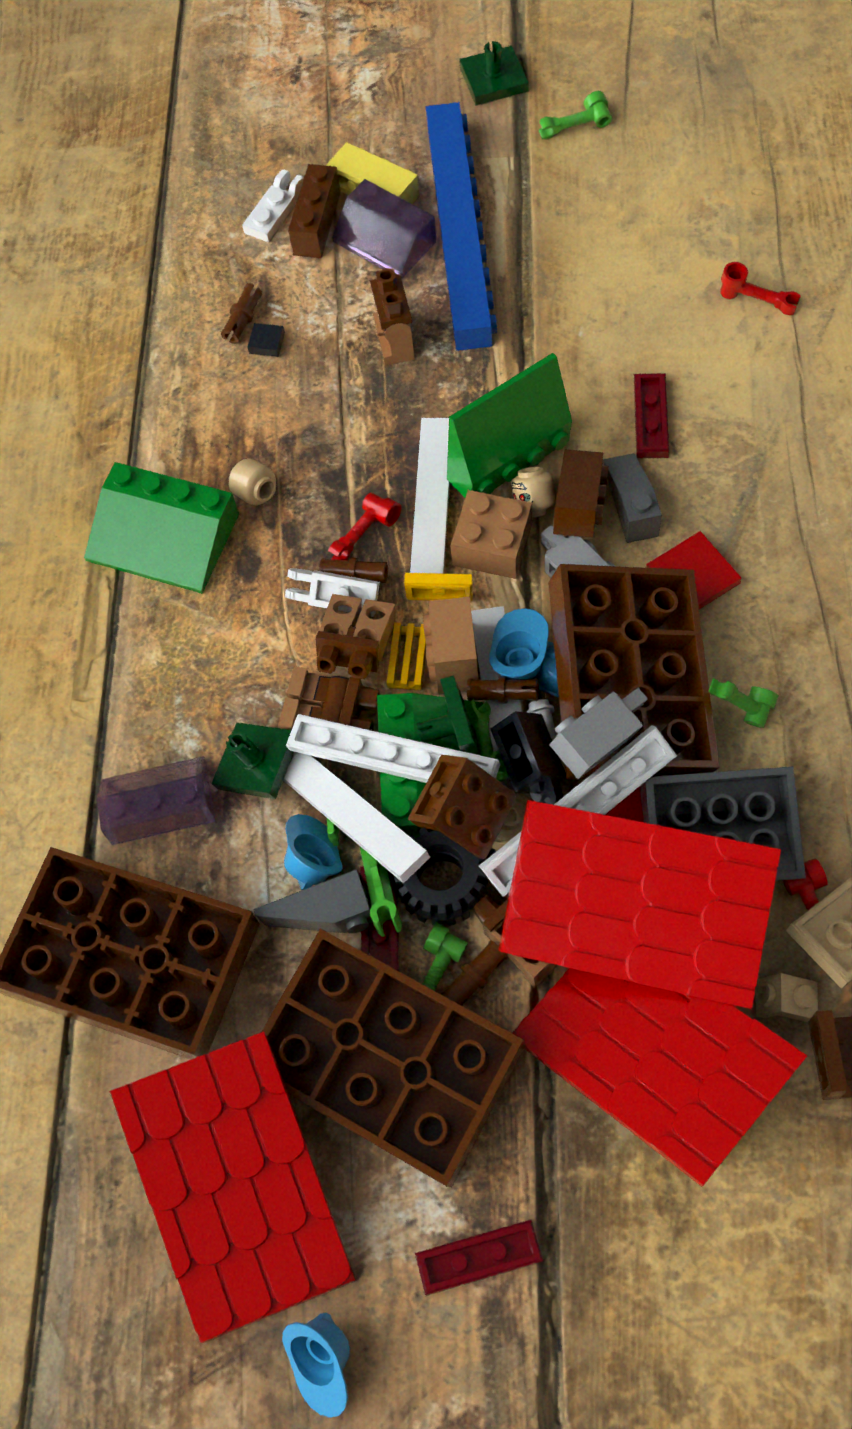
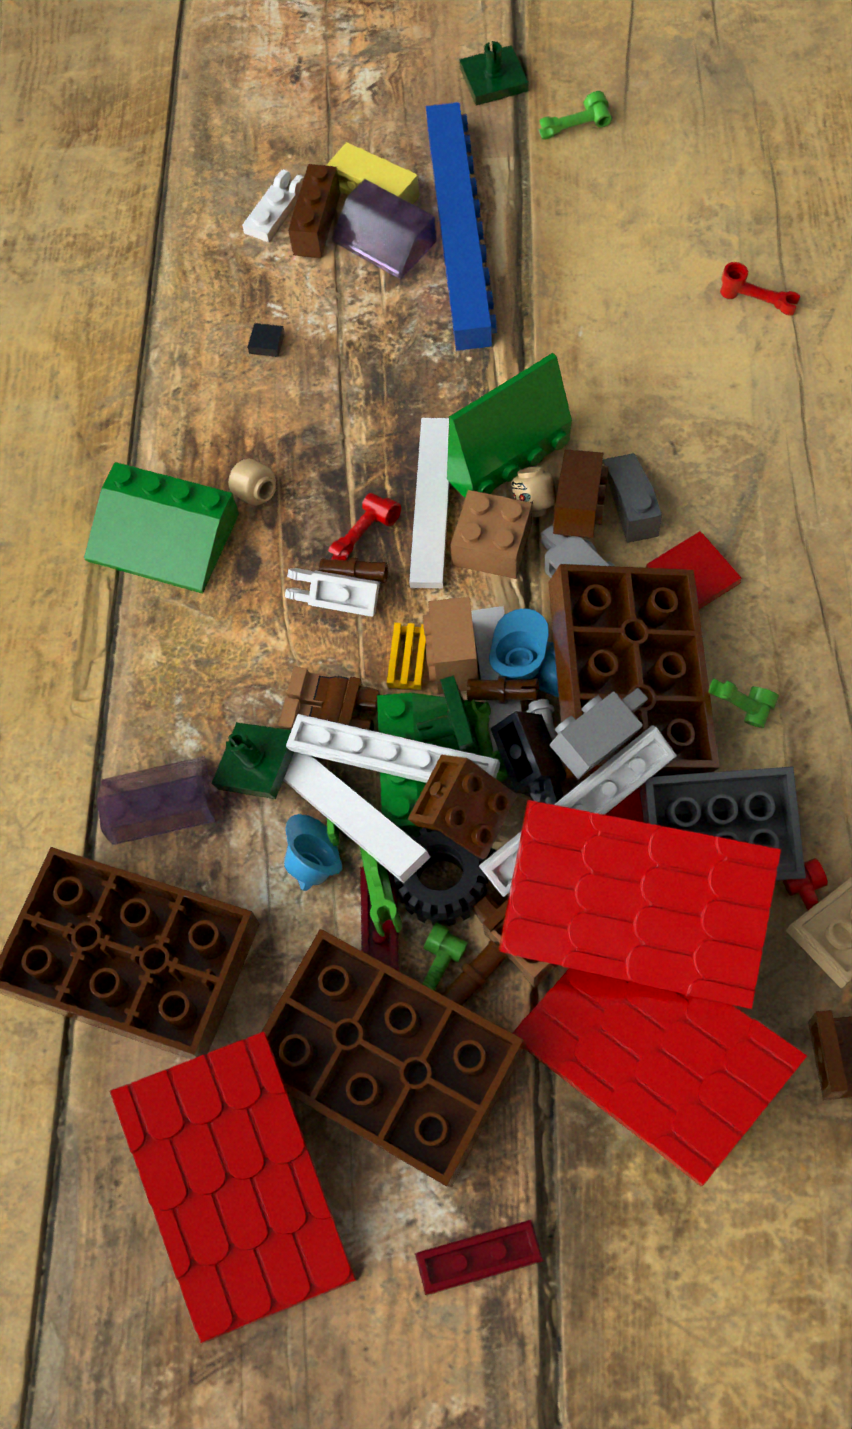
(241, 313): reddish brown pin -> none
(318, 1360): dark azure piece -> none
(333, 906): dark grey slope -> none
(353, 637): hips -> none
(392, 317): hips -> none
(438, 586): yellow tile -> none
(651, 415): dark red tile -> none
(786, 997): tan bracket -> none

